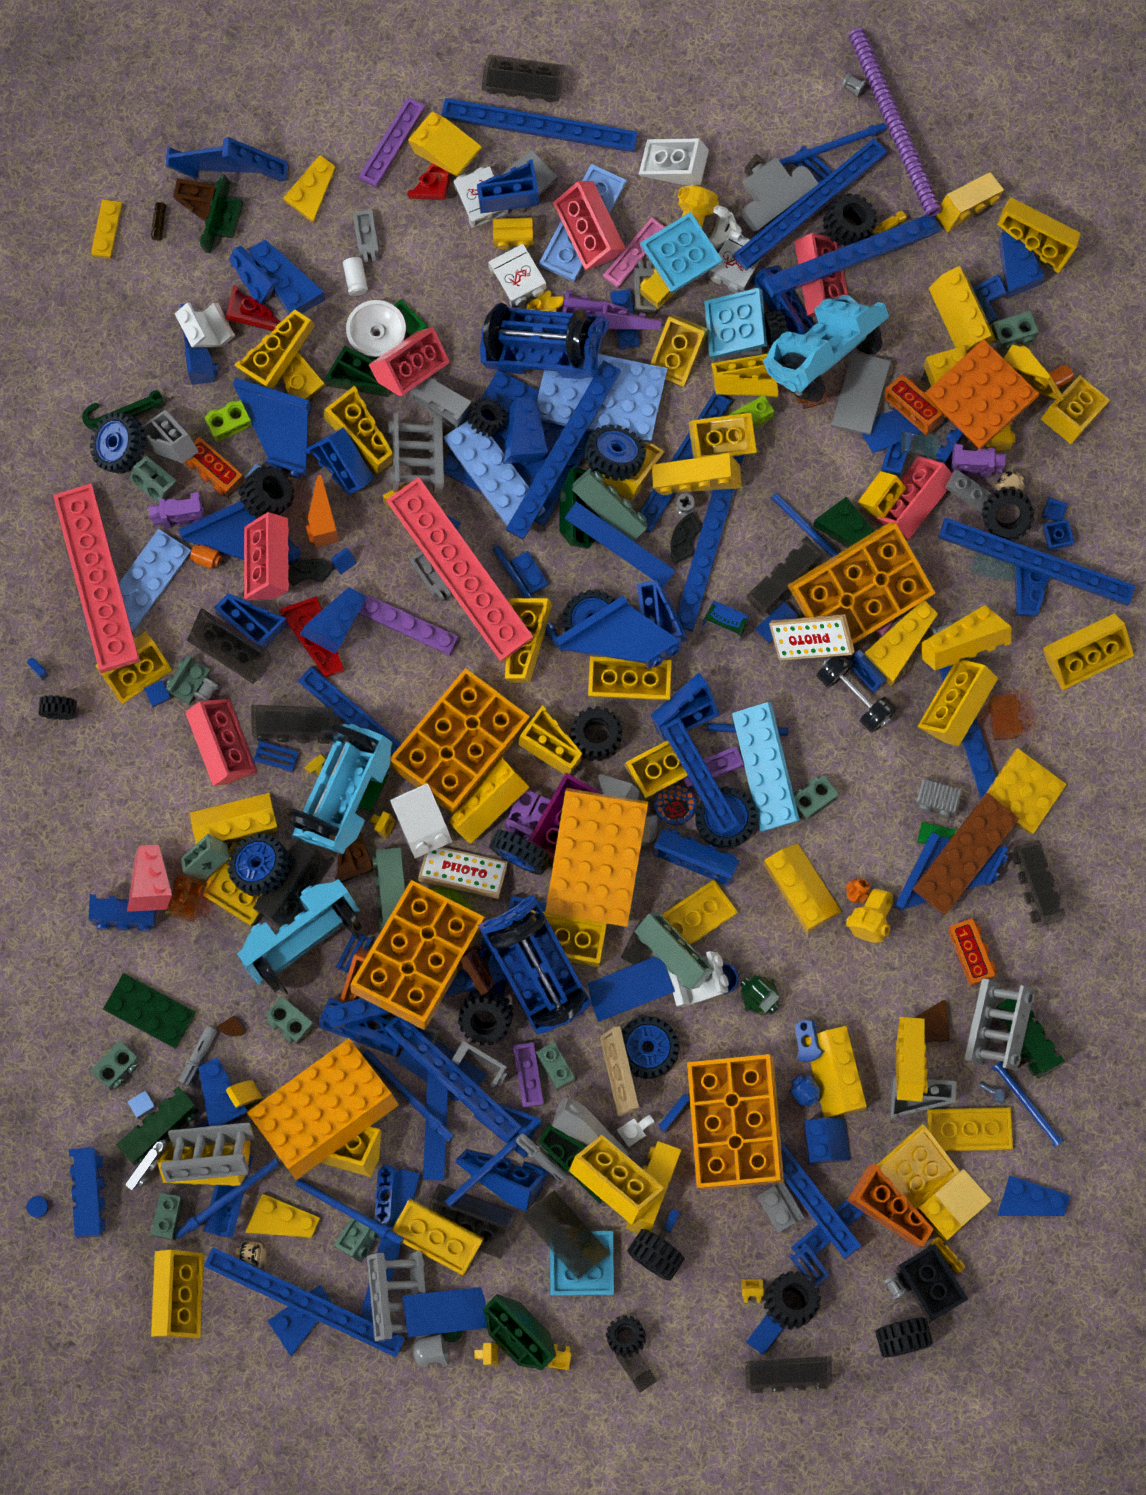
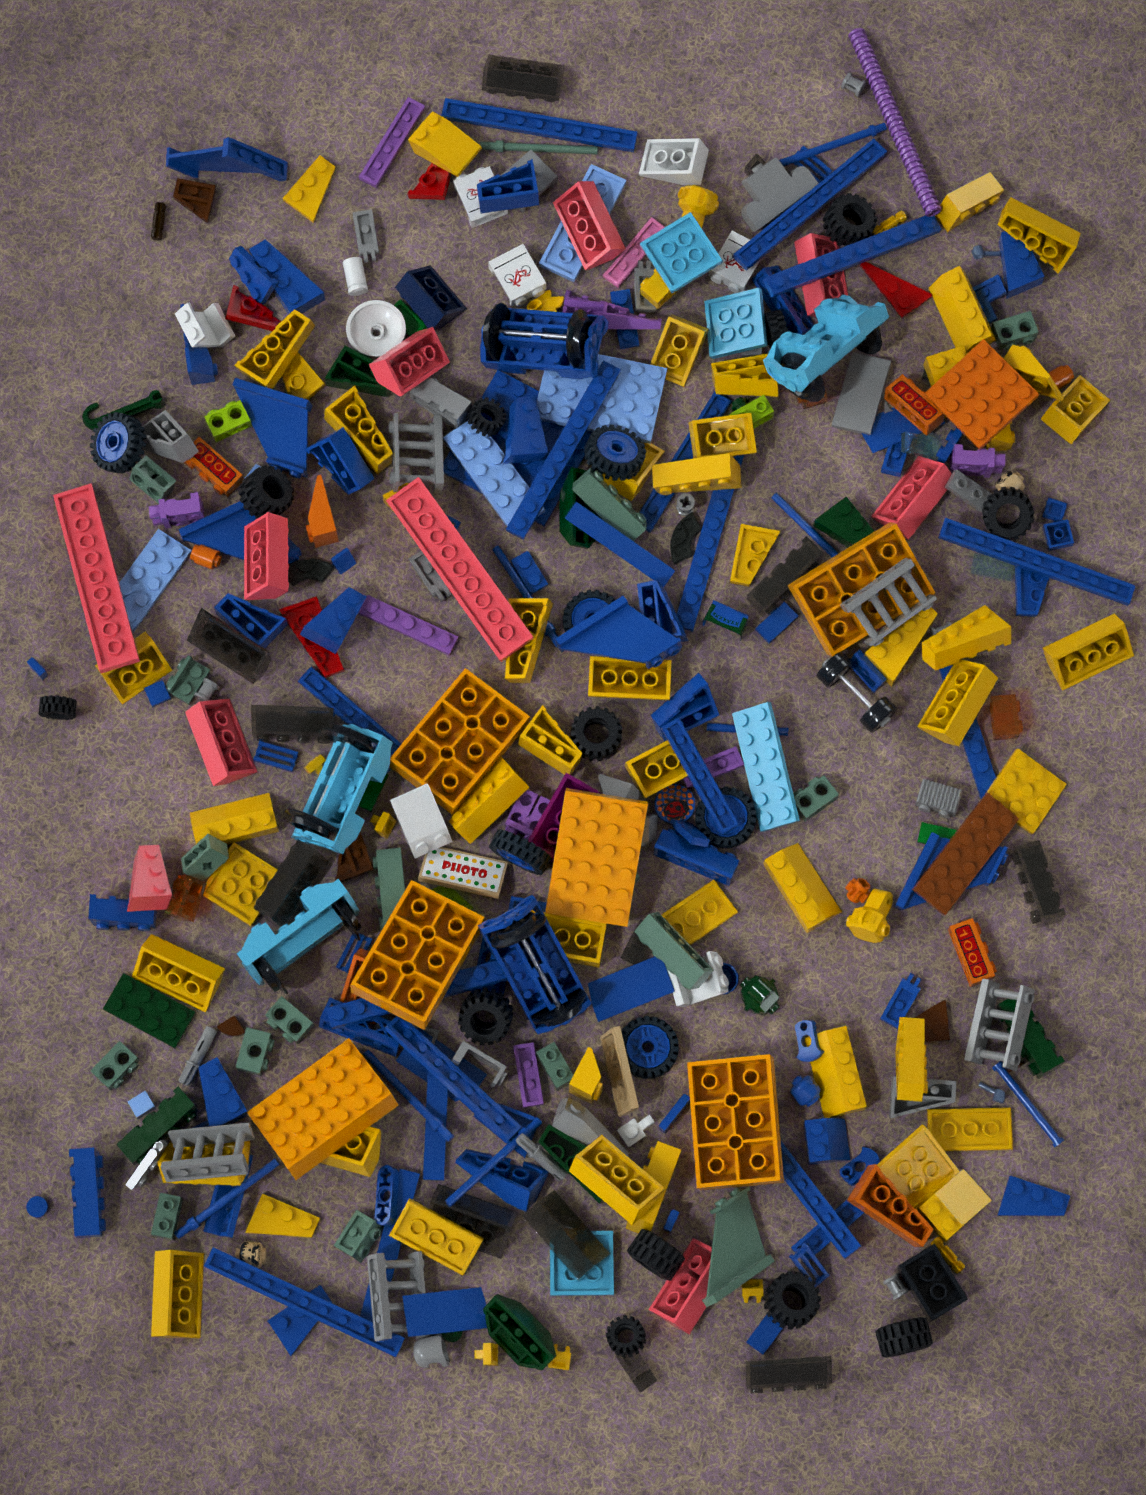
(106, 229): yellow plate -> none
(177, 972): none -> yellow slope
(222, 216): dark green bracket -> none
(244, 1093): yellow slope -> none
(252, 1039): none -> sand green brick
(254, 878): wheel -> none
(382, 1230): blue bar -> none
(430, 297): none -> dark blue slope
(477, 970): reddish brown wing -> none
(499, 146): none -> sand green bar
(512, 232): yellow brick -> none
(587, 1079): none -> yellow slope
(682, 1297): none -> coral slope
(690, 833): none -> blue tile
(724, 218): white helmet -> none
(736, 1247): none -> sand green piece
(738, 403): none -> dark green plate
(751, 551): none -> yellow wing
(780, 1207): light grey plate -> none
(812, 637): tile -> none
(866, 1156): none -> blue piece
(870, 593): none -> light grey fence
(881, 494): yellow brick -> none
(899, 293): none -> red wing
(901, 1001): none -> blue hinge
(978, 252): none -> sand blue hand

